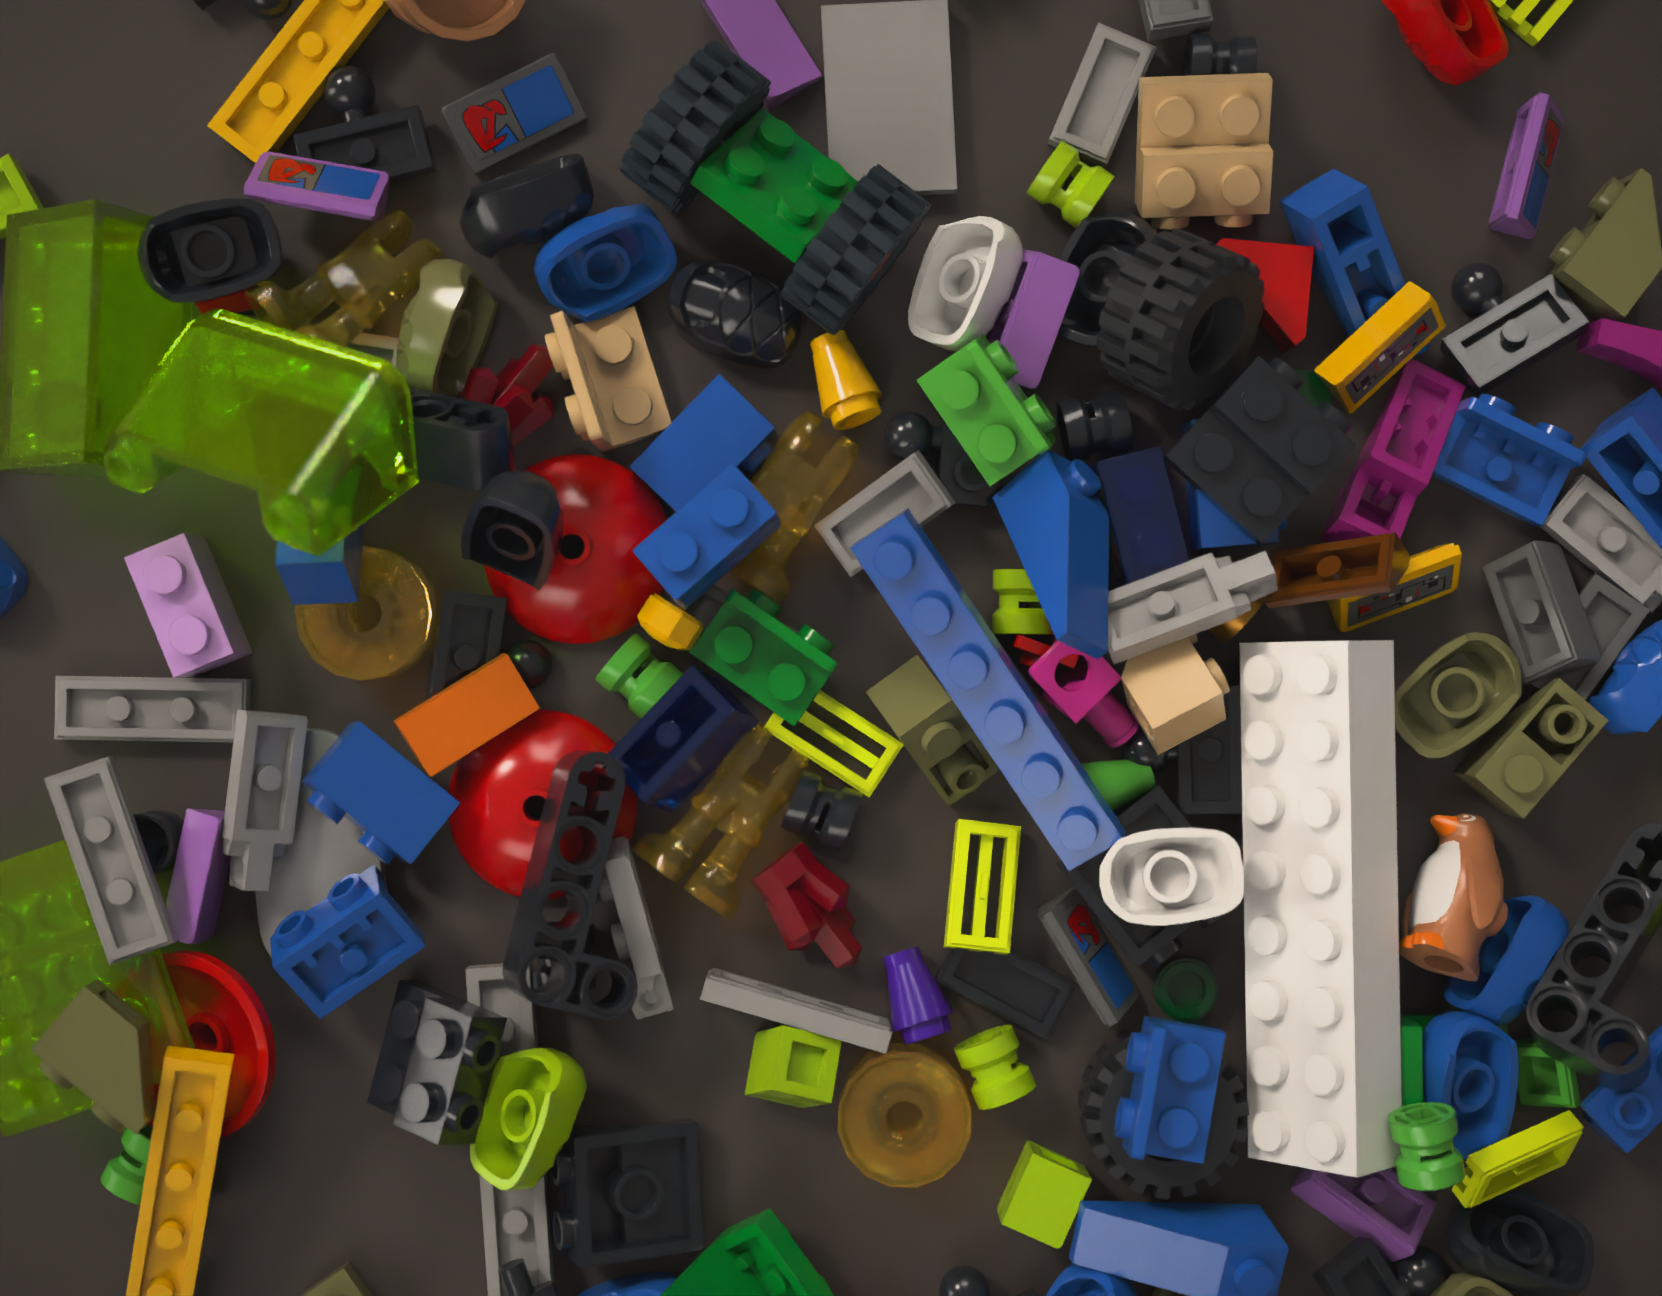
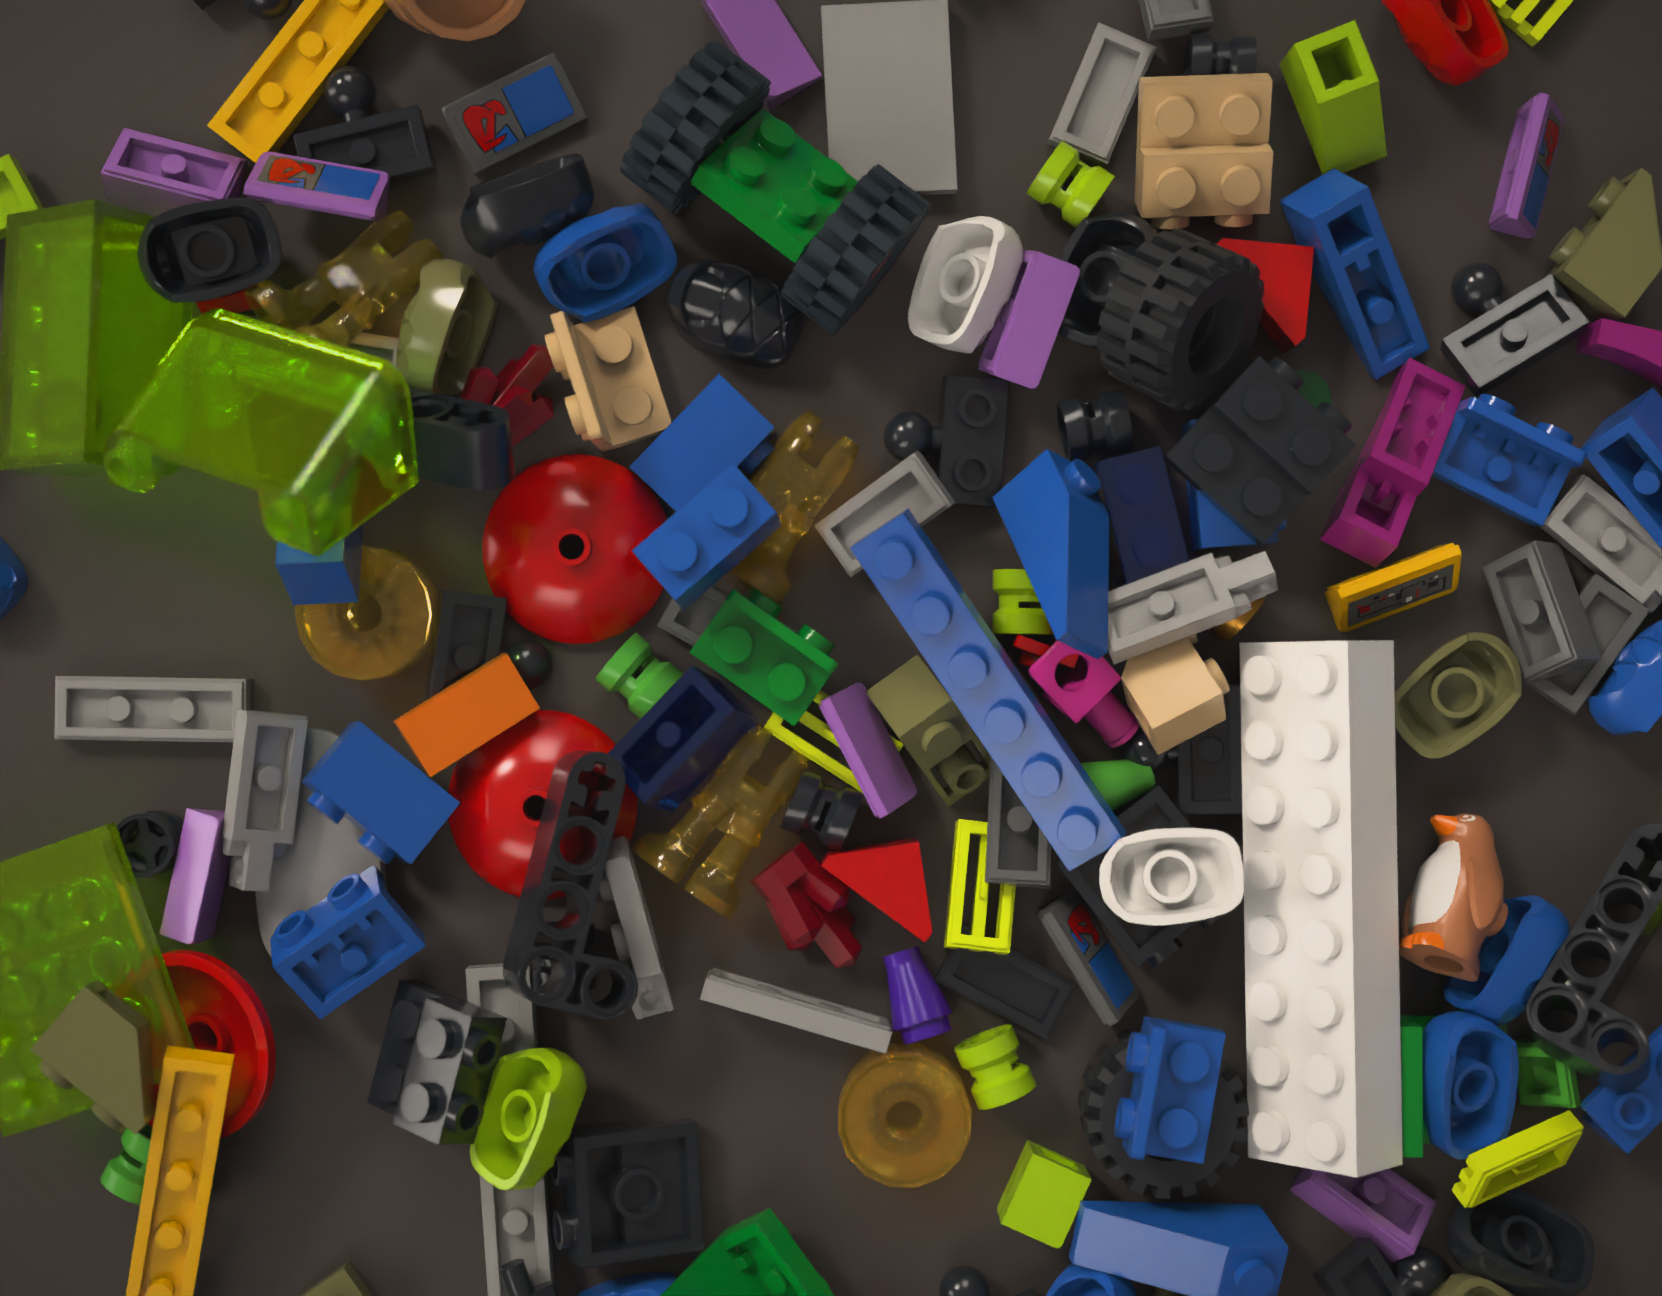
(110, 860): light grey tile -> none
(163, 174): none -> medium lavender slope
(188, 605): lavender brick -> none
(515, 527): black piece -> none
(669, 623): yellow tile -> none
(793, 1067): lime panel -> none
(843, 382): yellow cone -> none
(868, 749): none -> medium lavender slope
(889, 878): none -> red slope
(988, 408): bright green bracket -> none
(1015, 844): none -> dark grey slope
(1185, 988): dark green tile -> none
(1337, 98): none -> lime slope
(1338, 569): reddish brown slope -> none
(1381, 346): yellow slope -> none
(1426, 1146): bright green wheel -> none
(1531, 749): olive slope -> none

